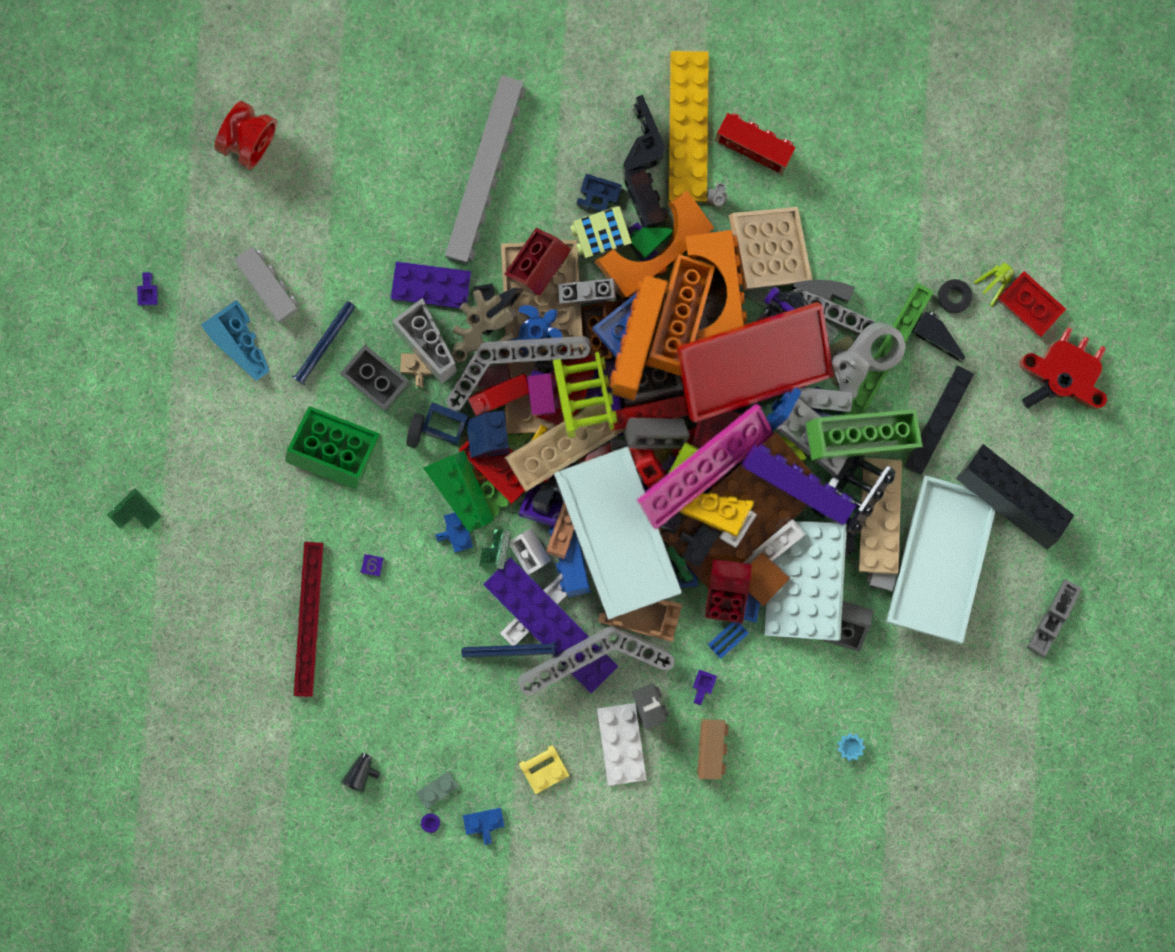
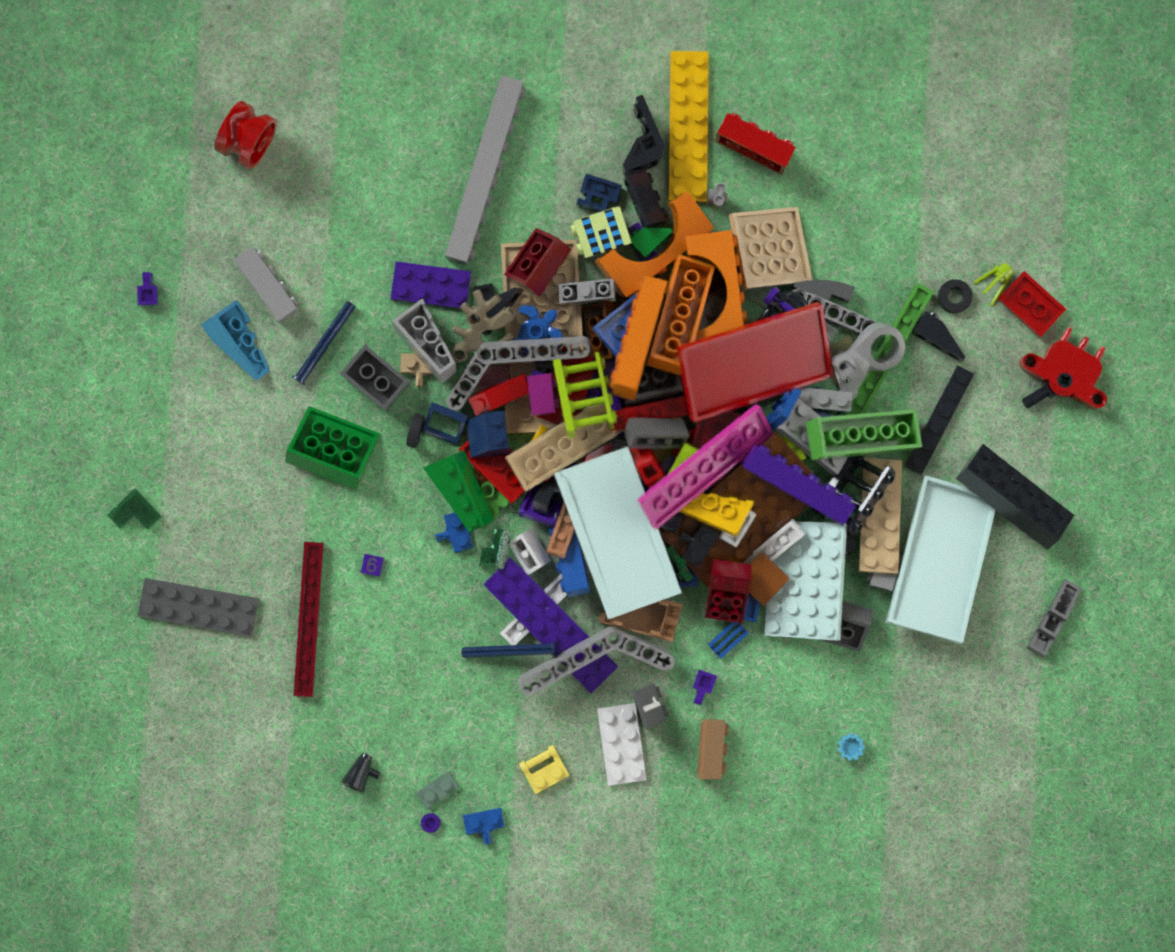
(198, 607): none -> dark grey plate

